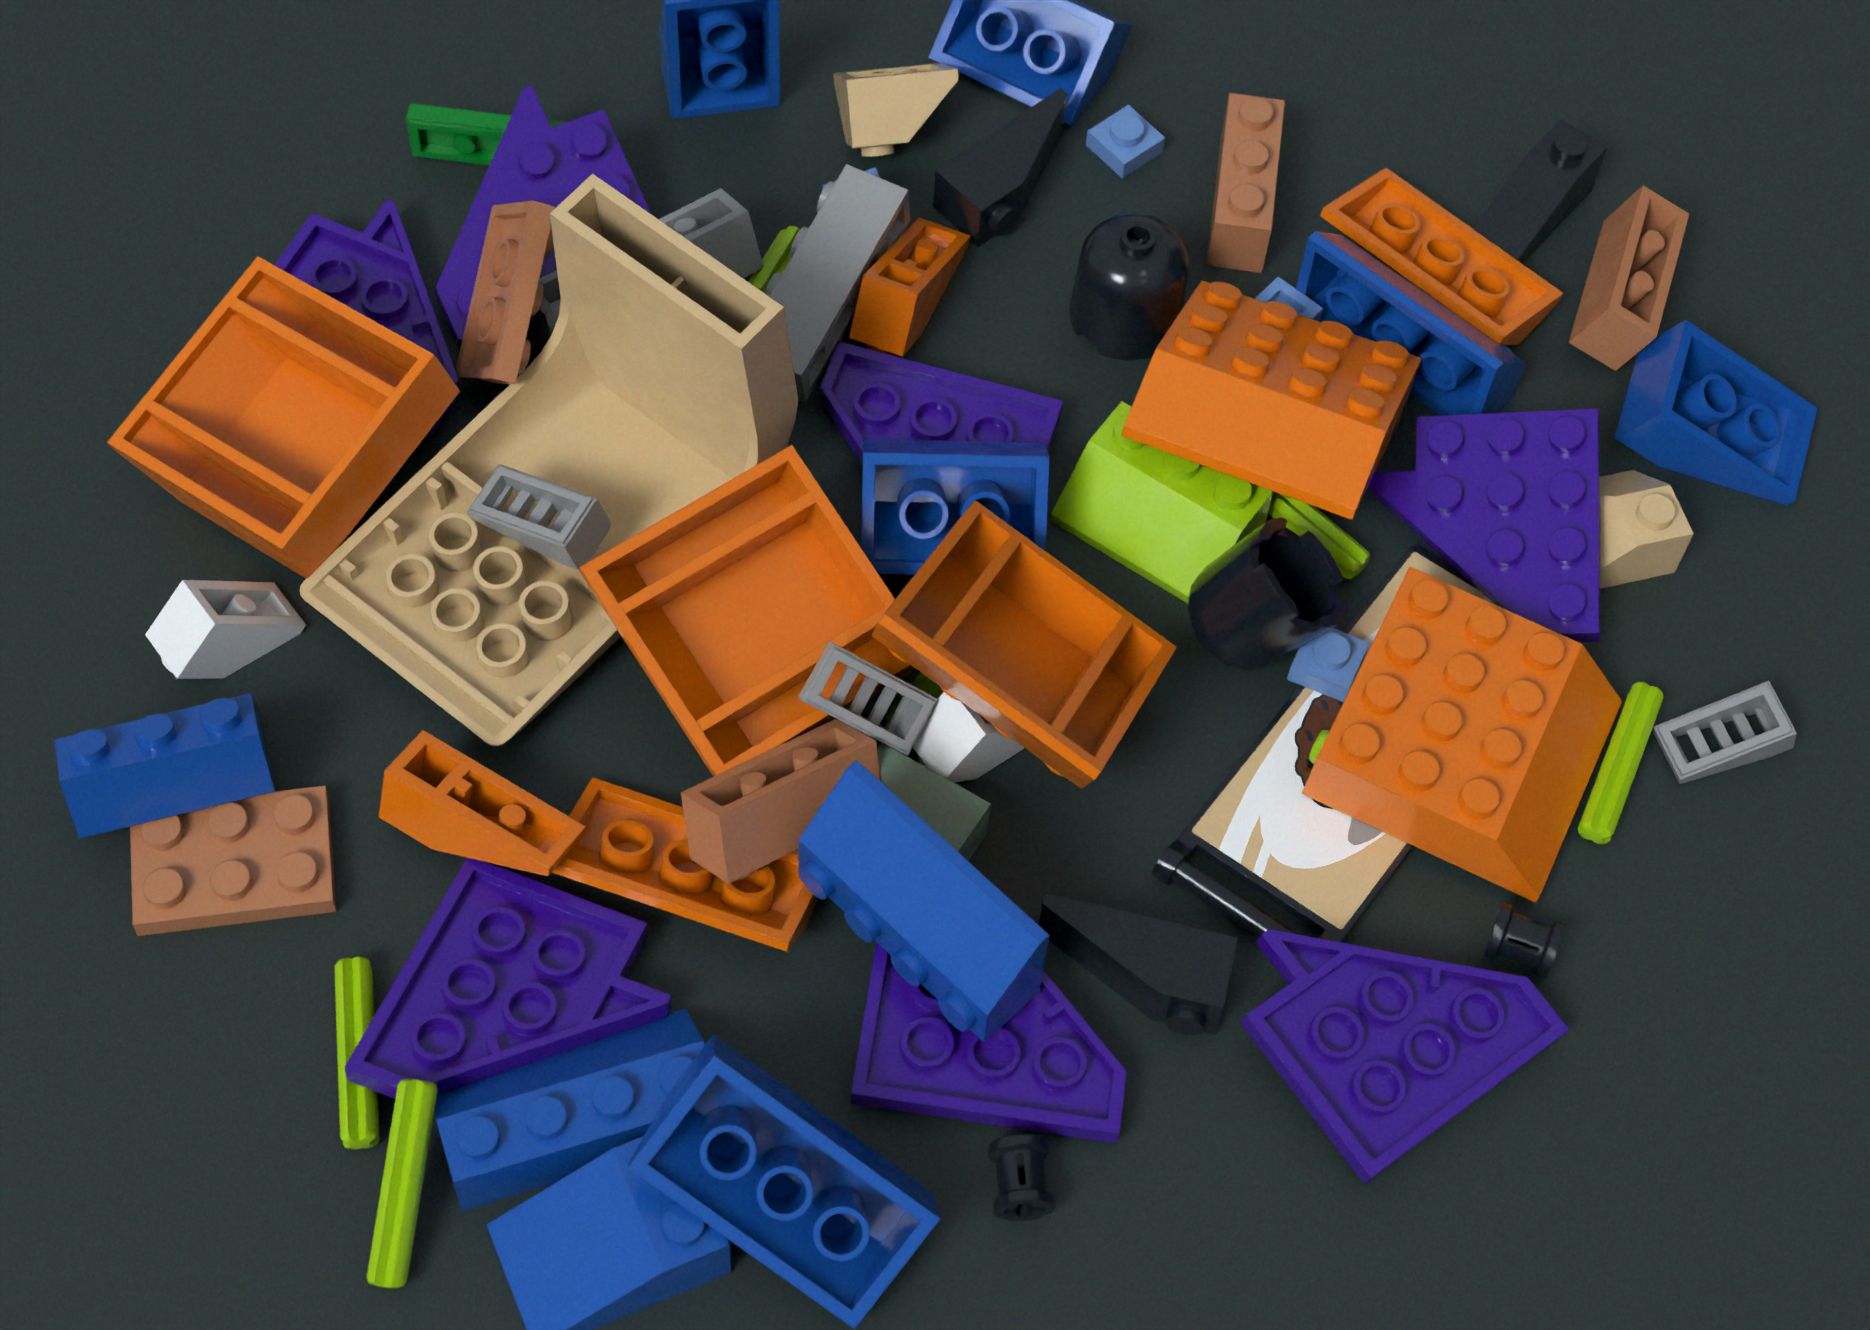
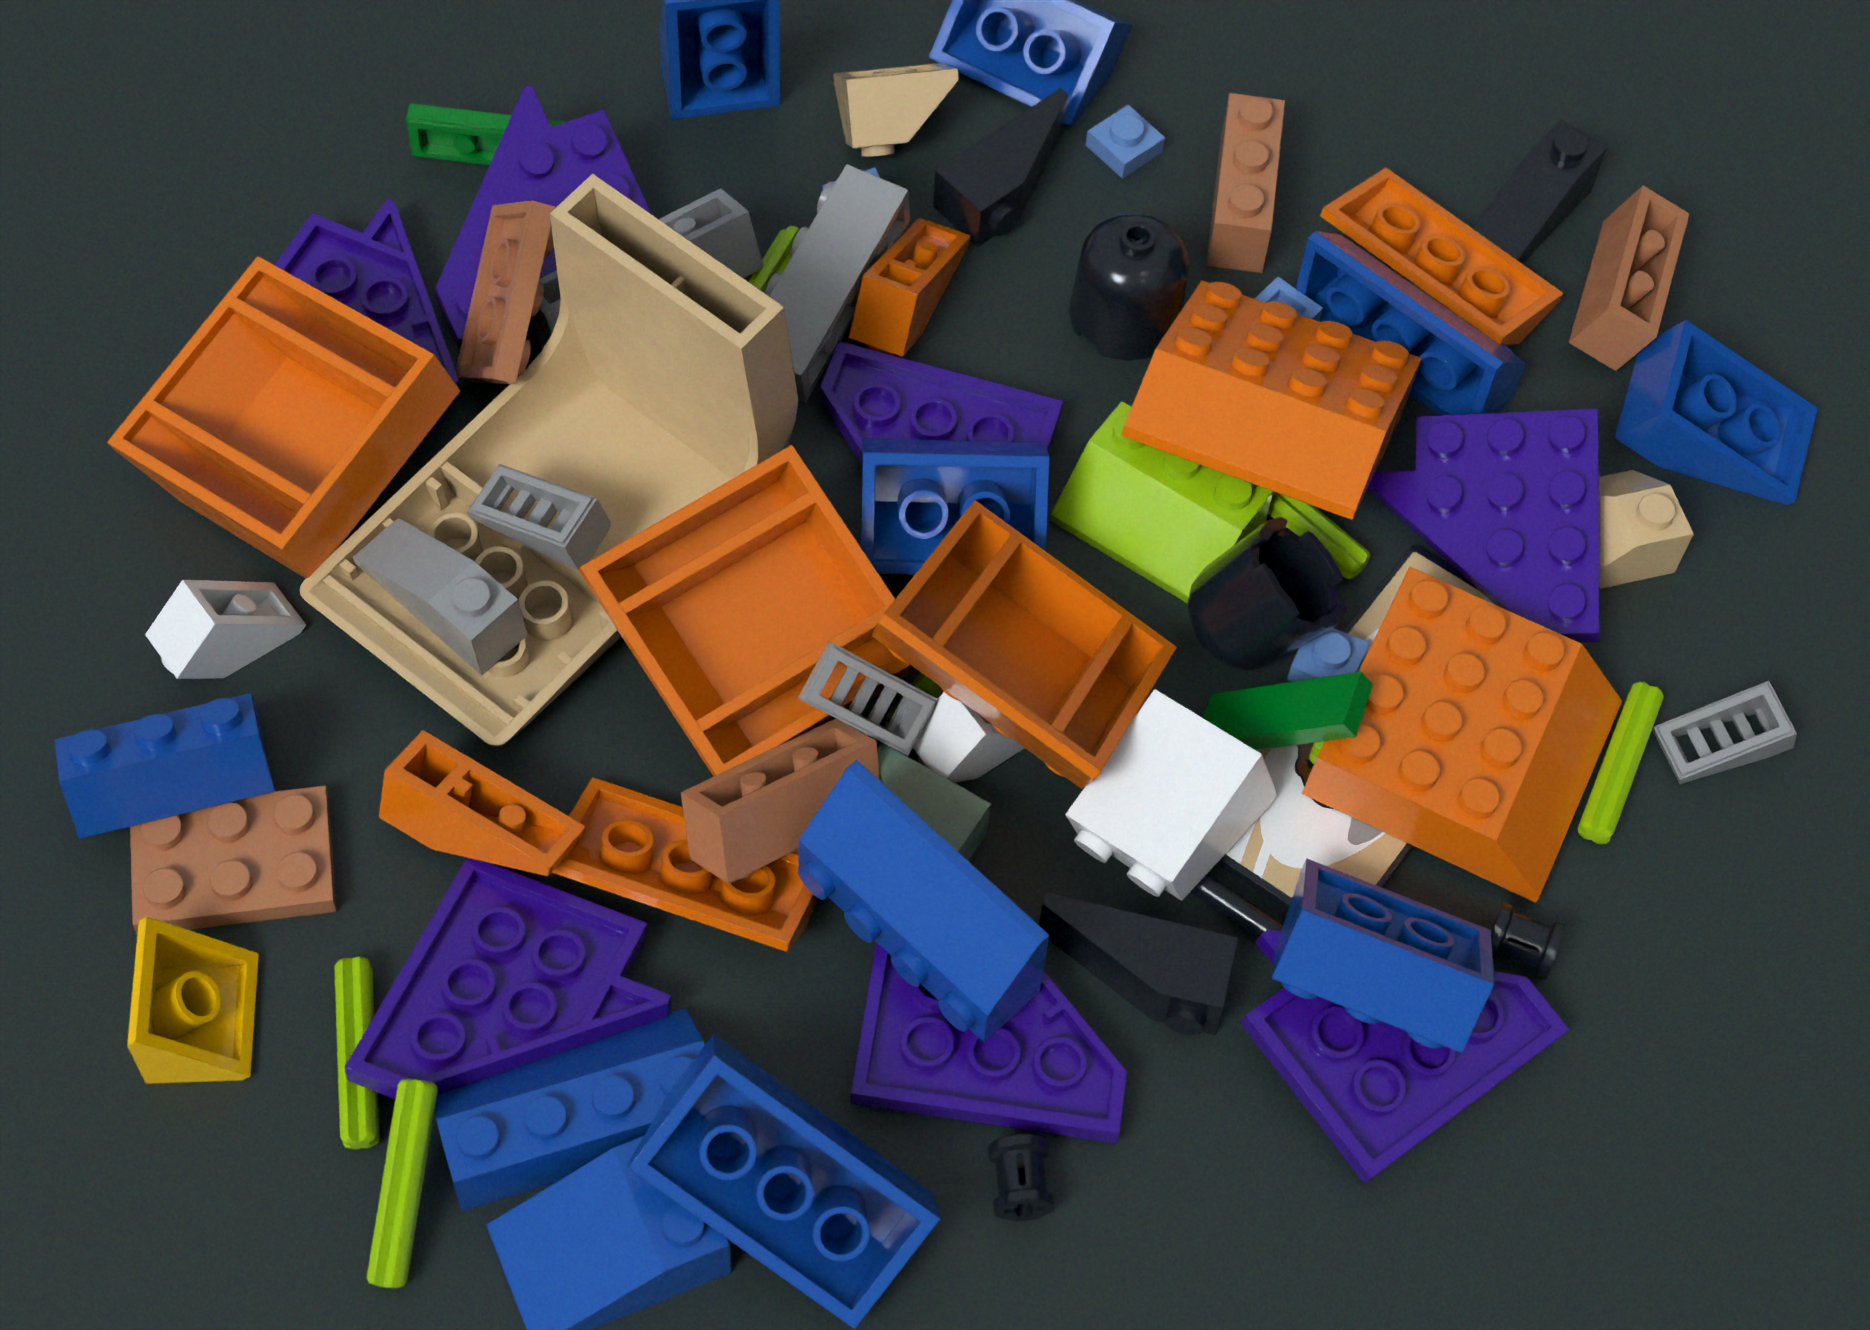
(191, 1006): none -> yellow slope
(445, 593): none -> light grey slope
(1171, 798): none -> white slope
(1292, 711): none -> green tile
(1384, 957): none -> blue slope

